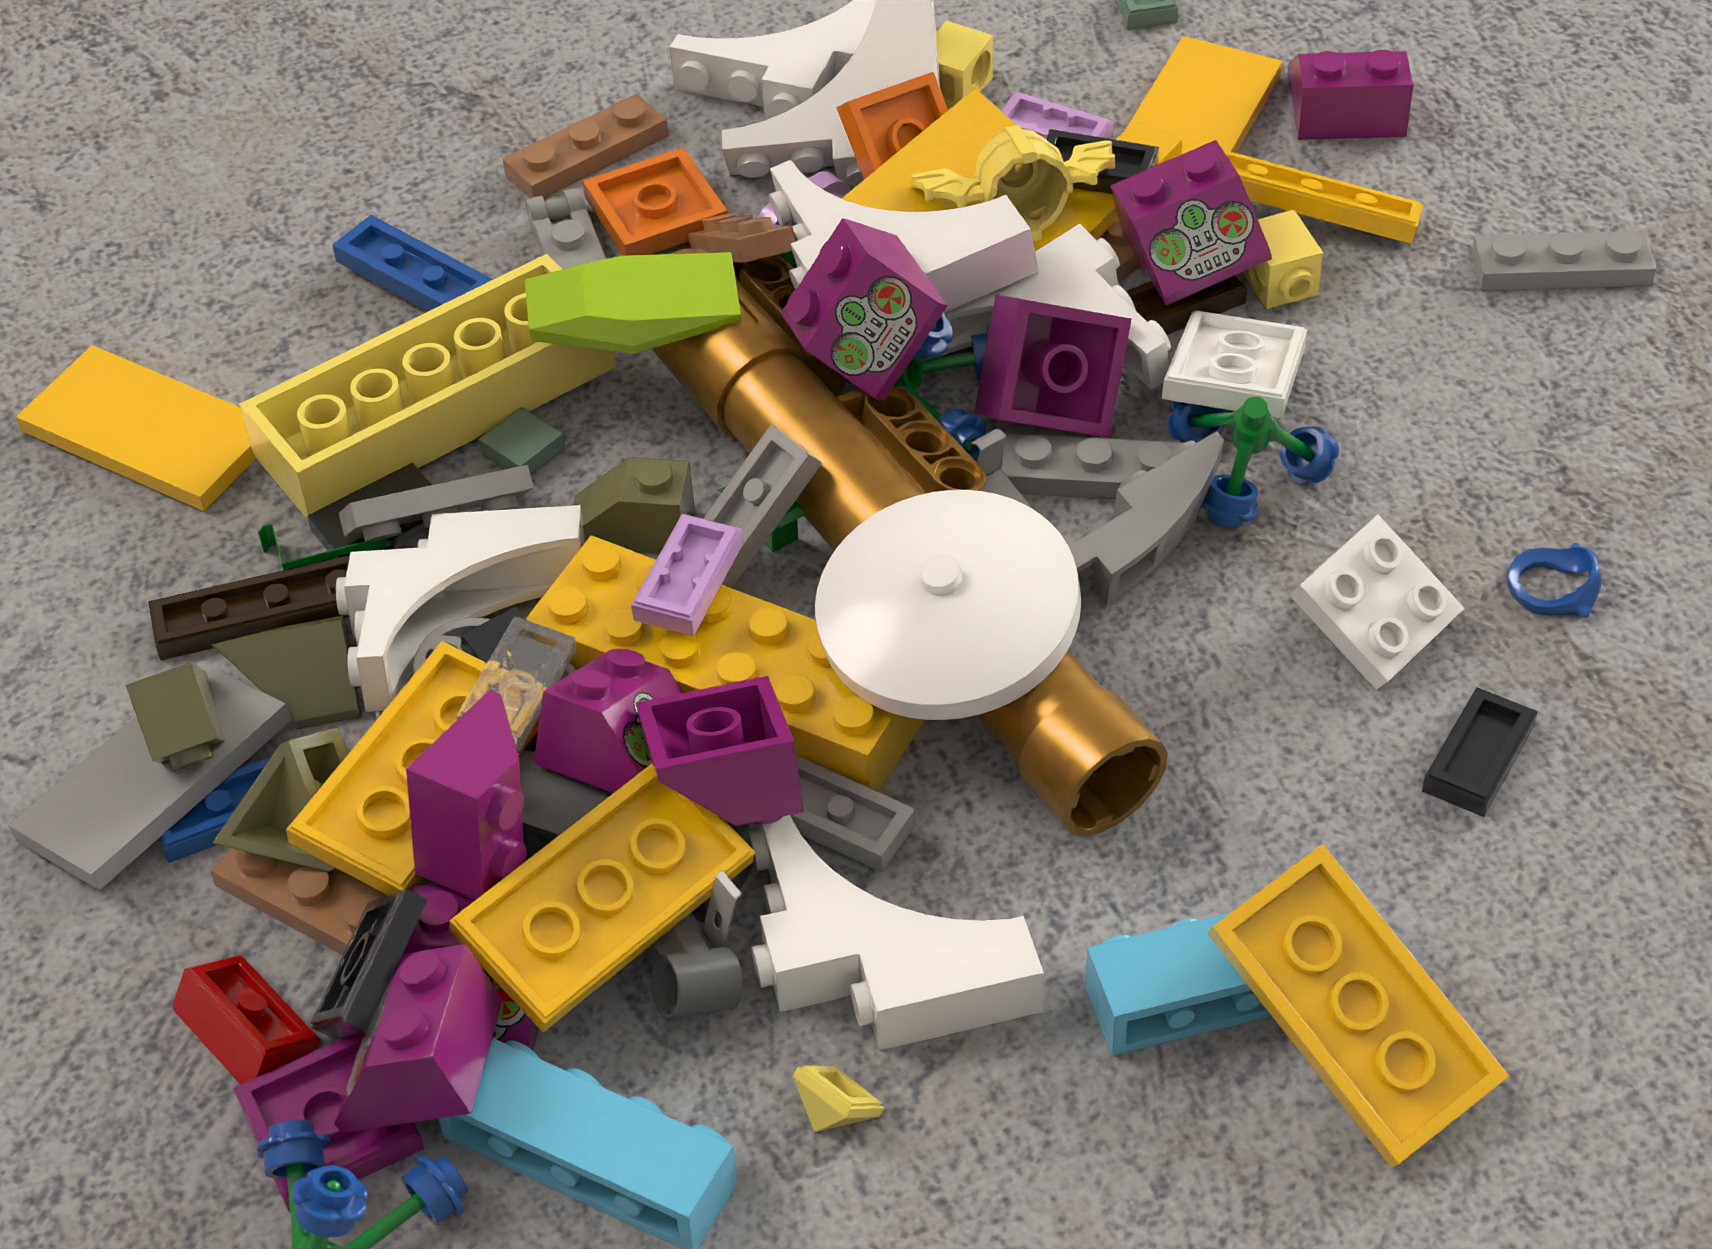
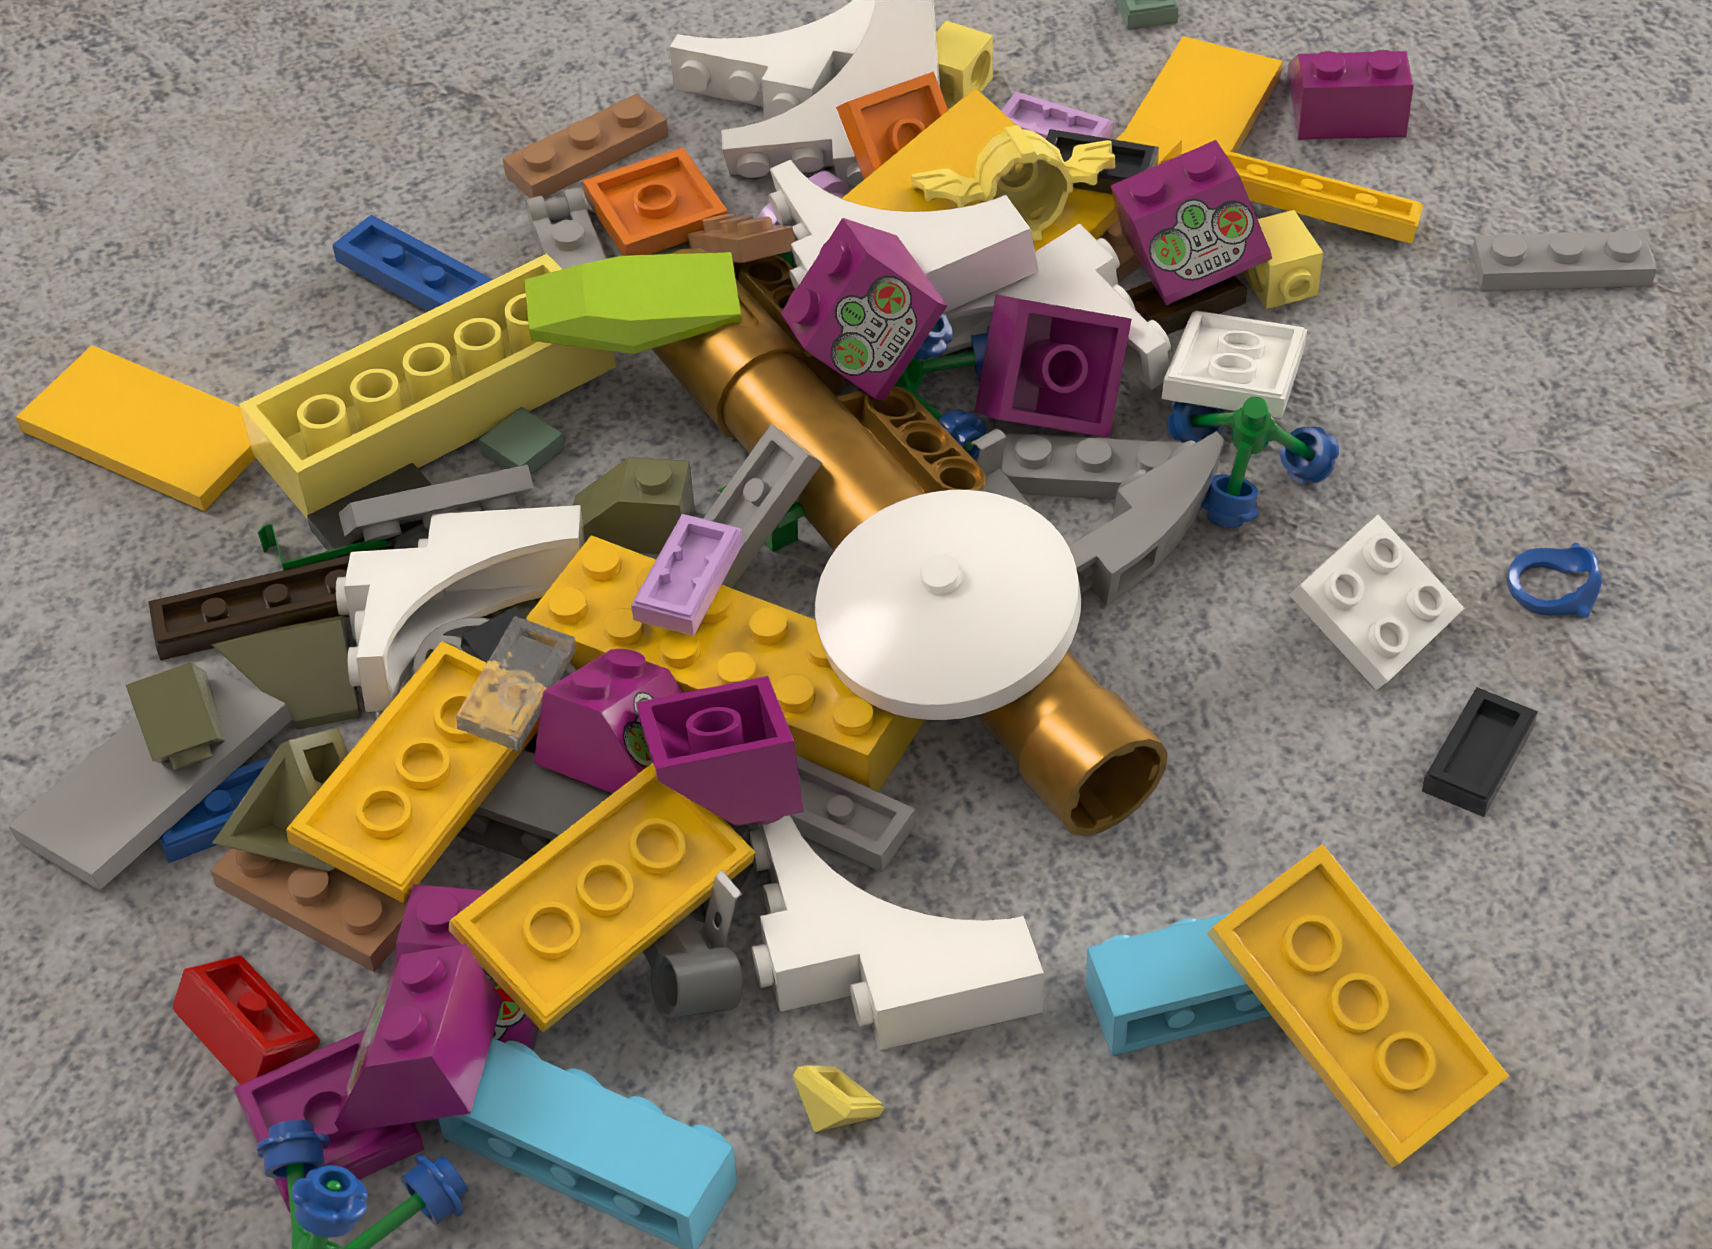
(368, 964): black tile -> none
(468, 802): magenta slope -> none

